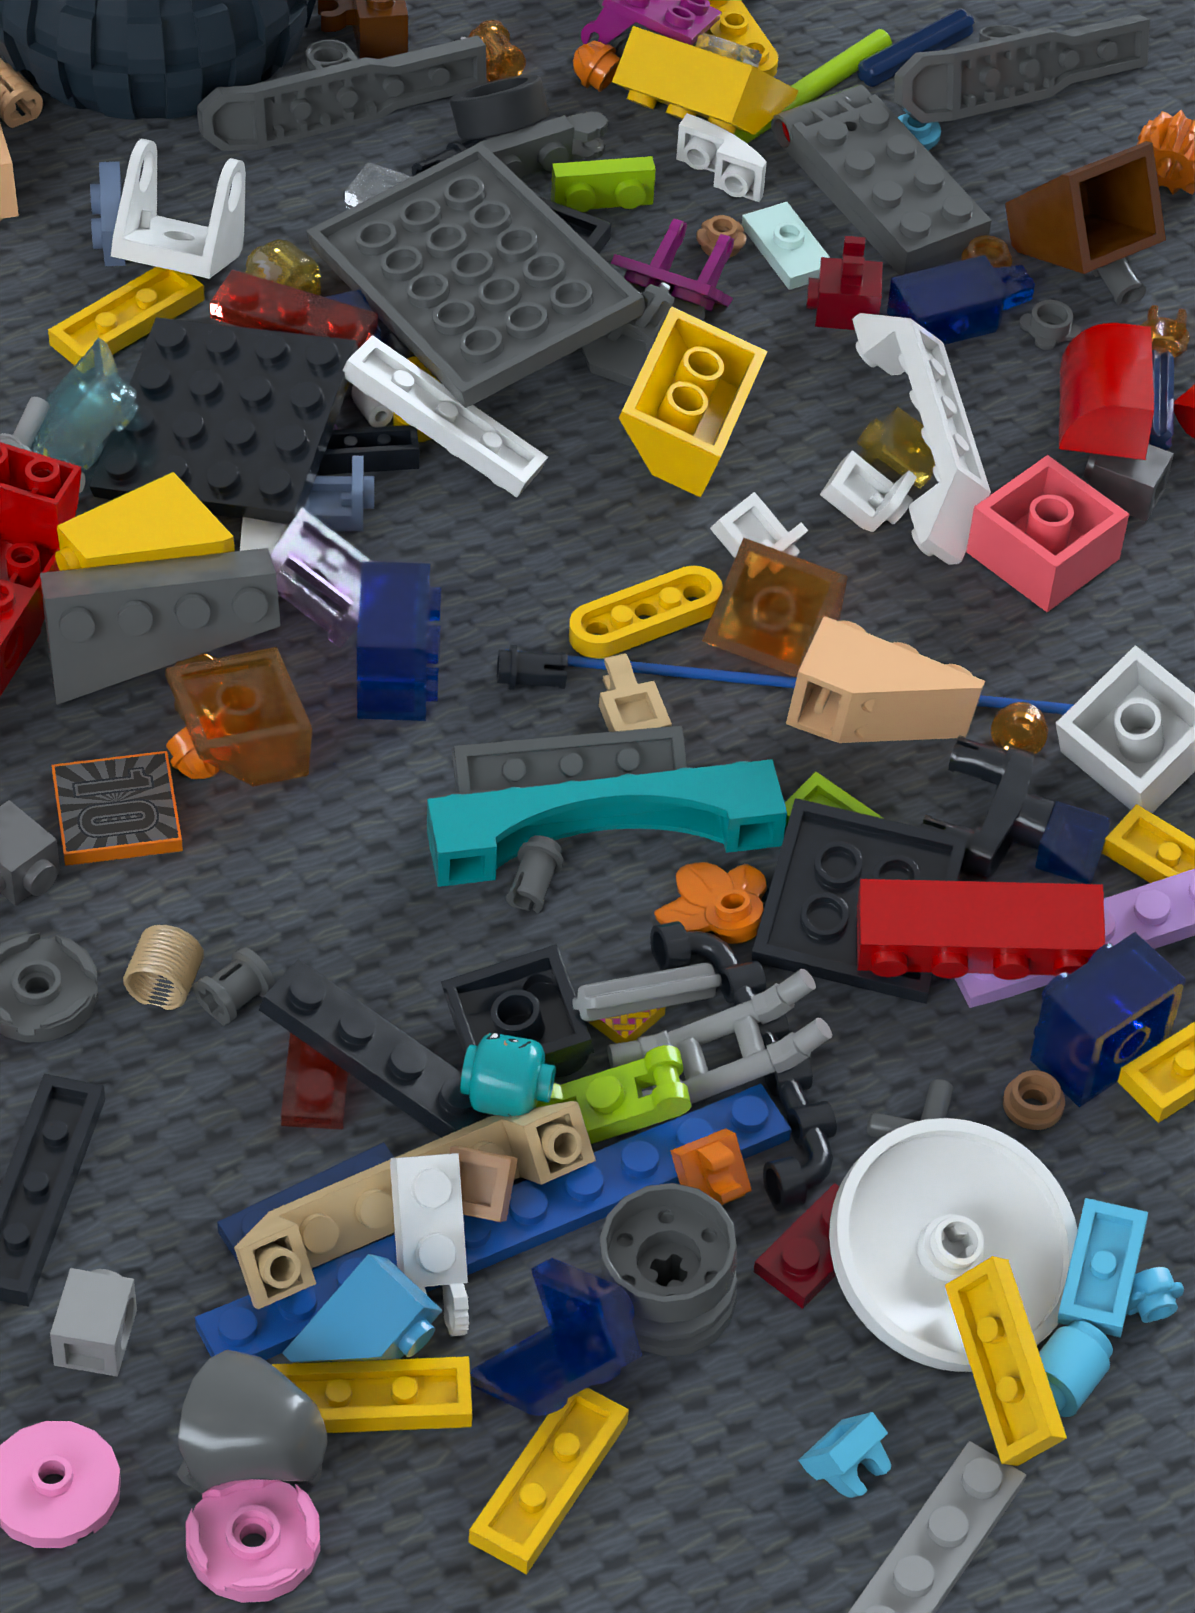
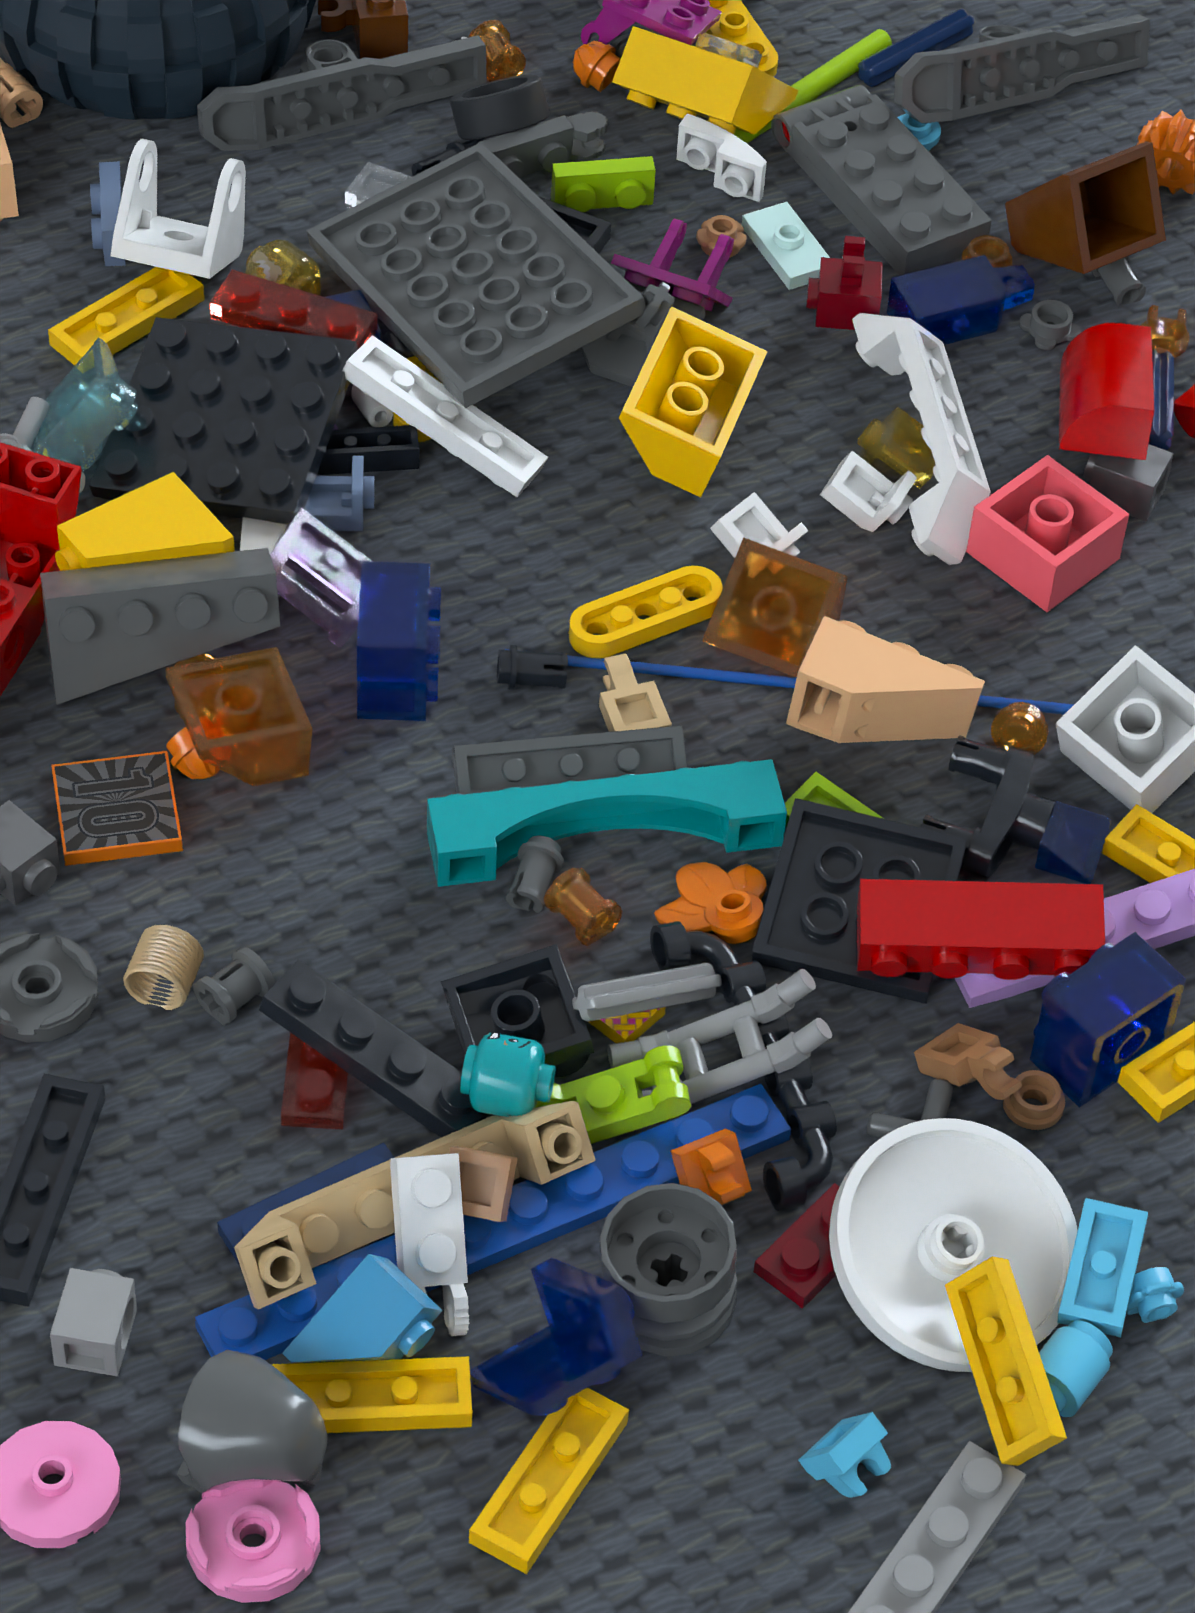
(582, 906): none -> clear orange bush
(966, 1056): none -> medium nougat plate

